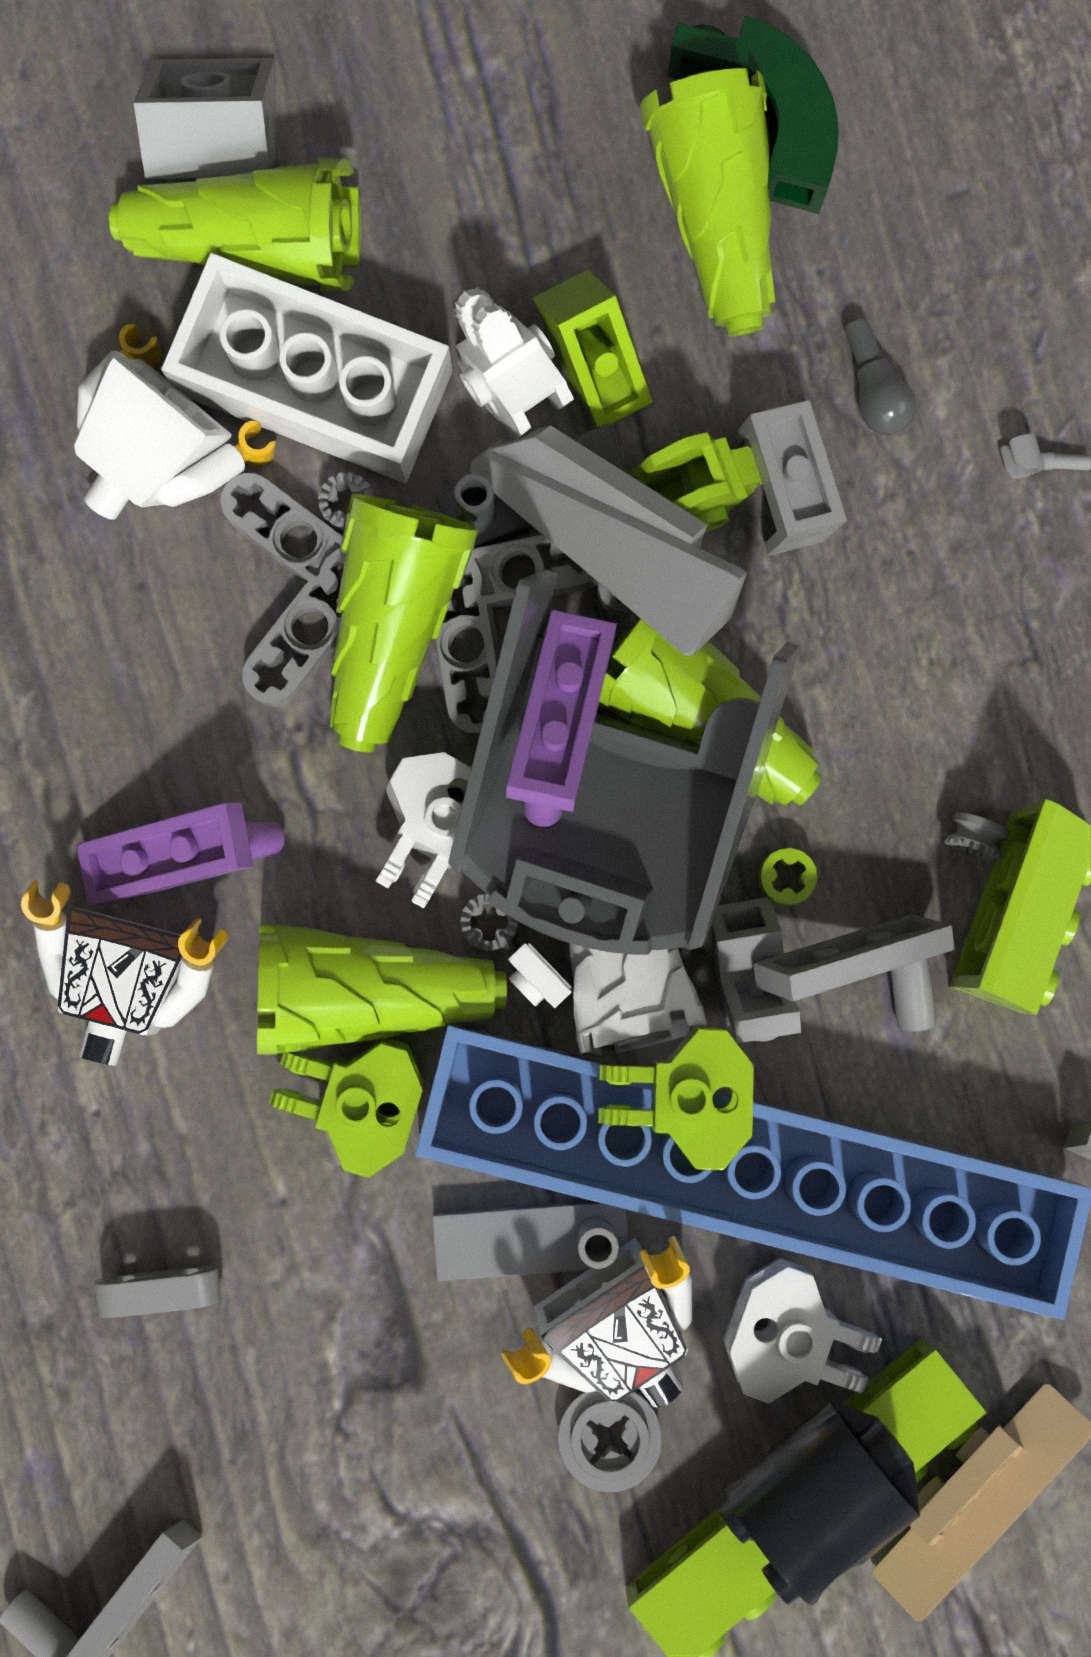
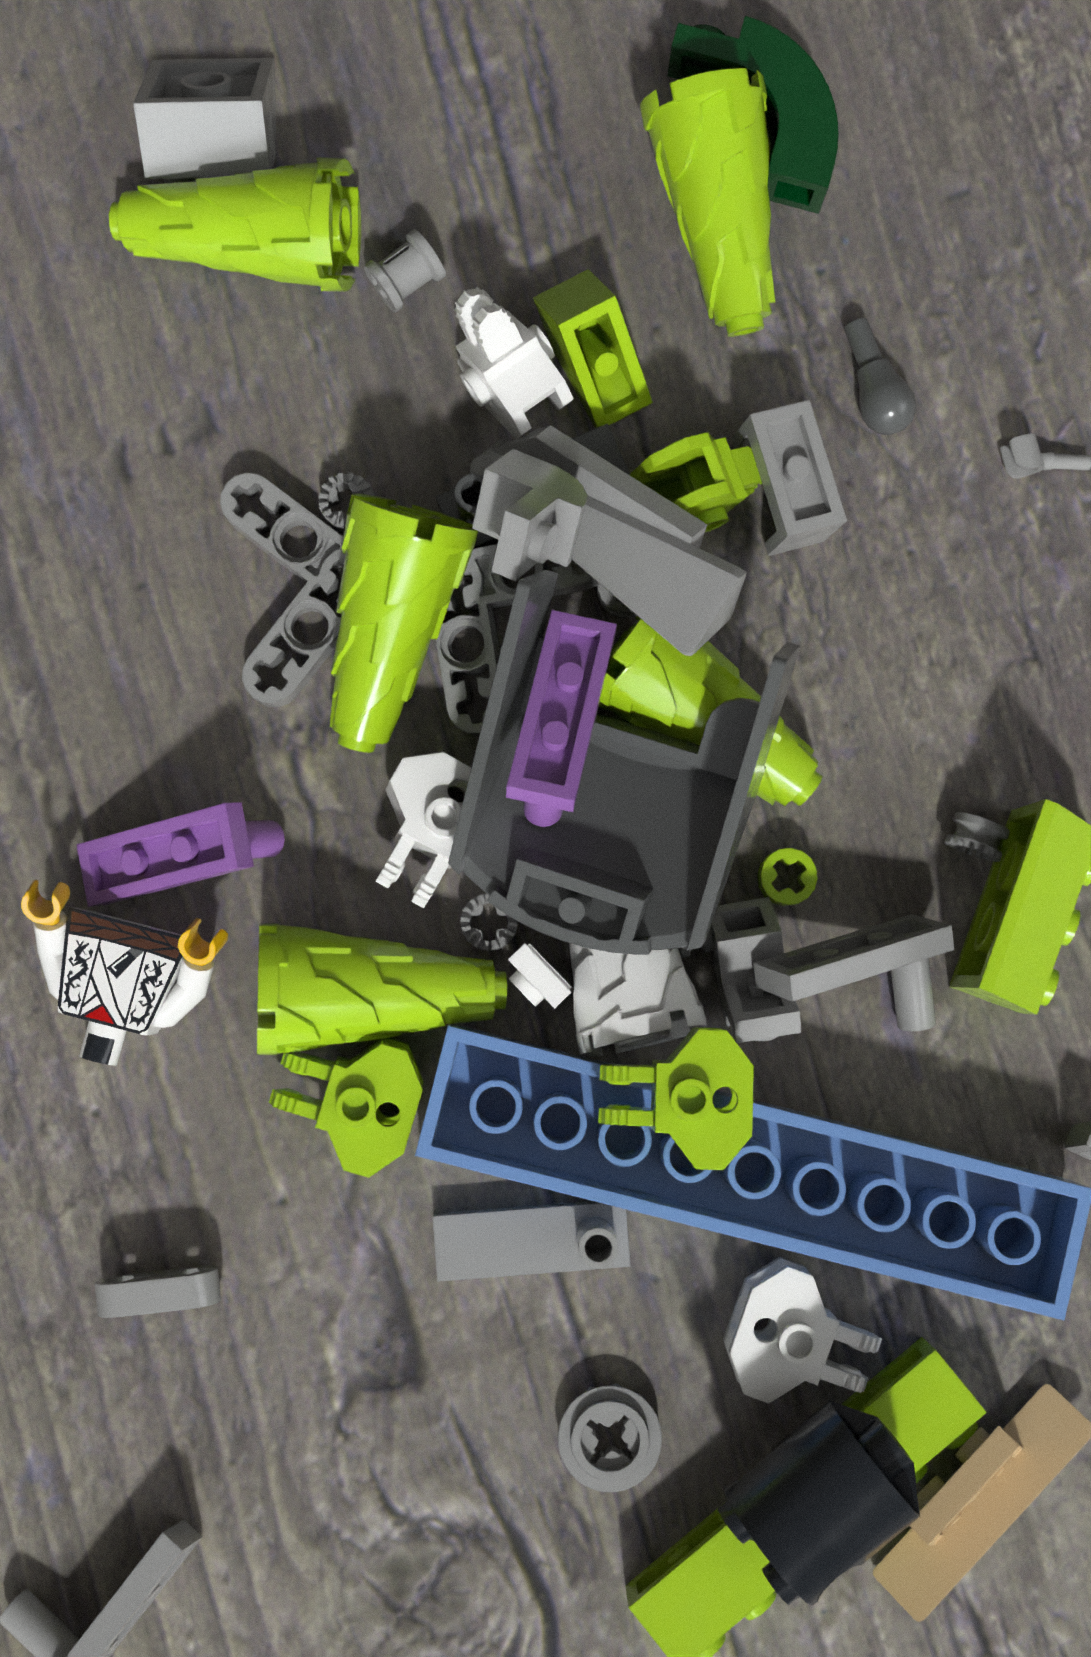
(150, 436): white torso -> none
(308, 368): white brick -> none
(405, 270): none -> light grey bush
(530, 511): none -> light grey brick
(614, 1328): torso -> none

